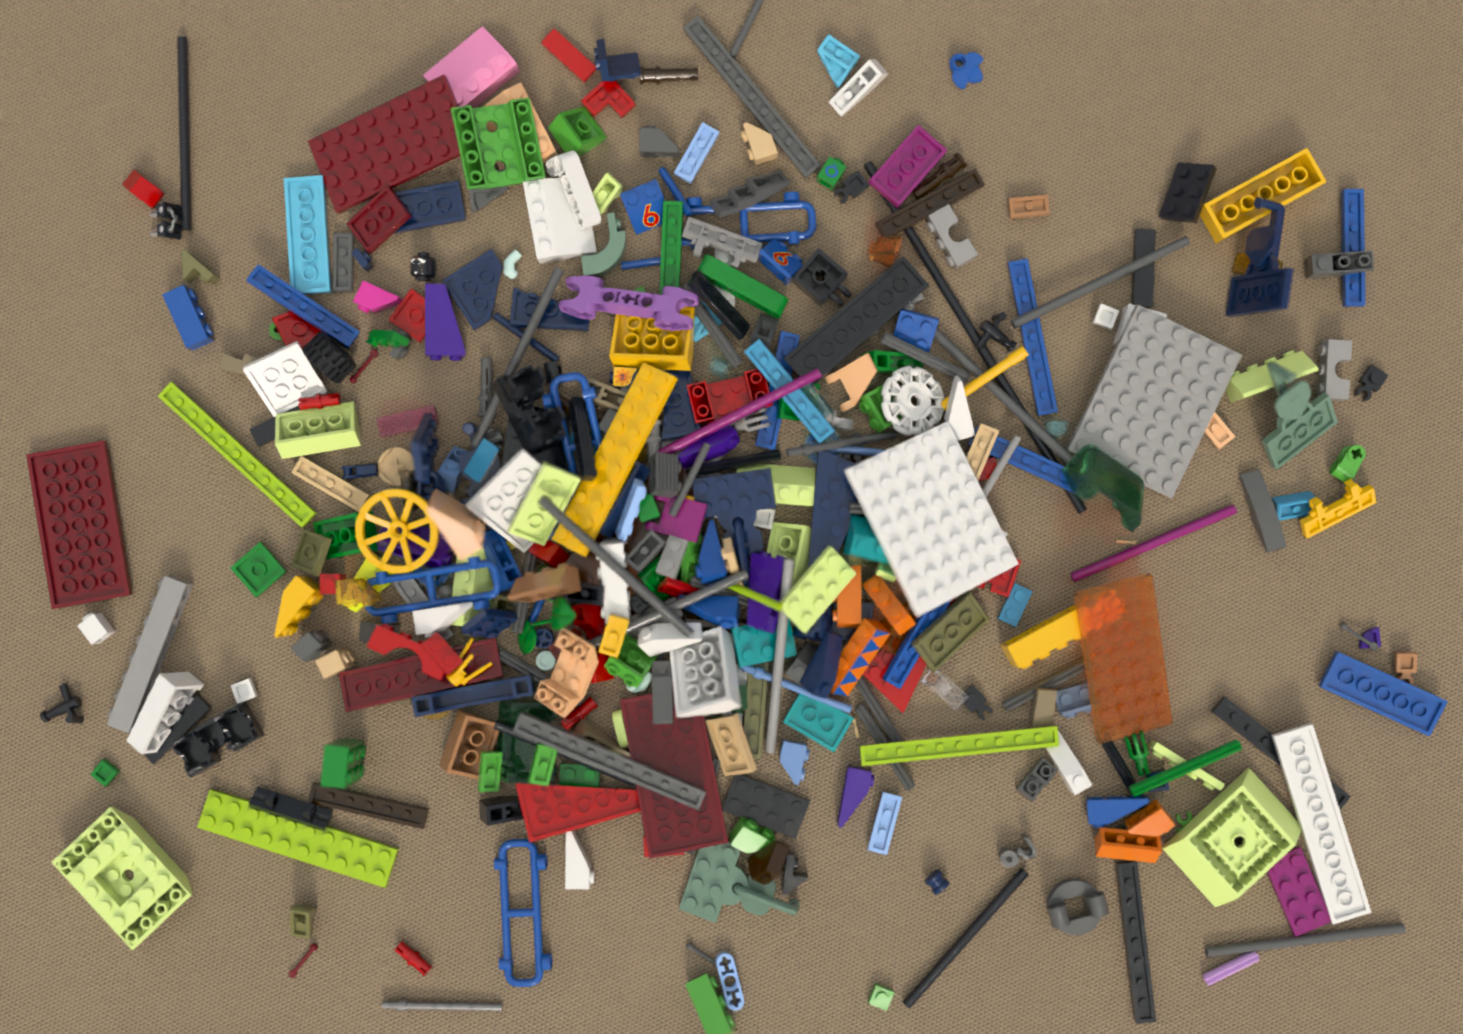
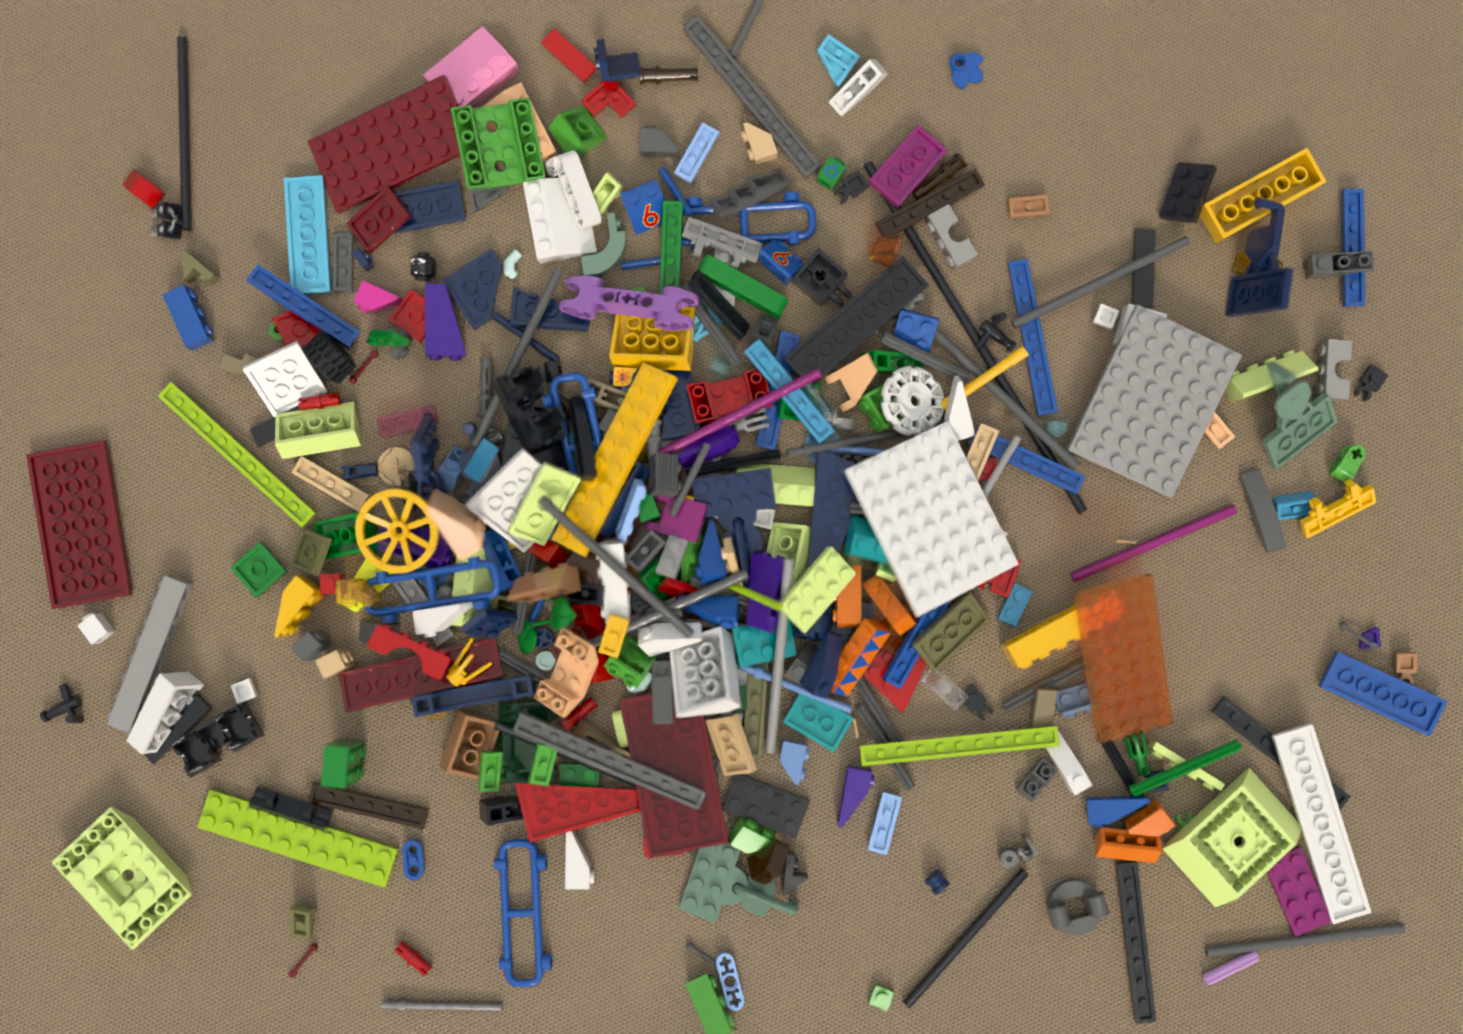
(105, 772): green tile -> none
(413, 859): none -> blue plate
(442, 653): red plate -> none
(1097, 472): clear green windscreen -> none

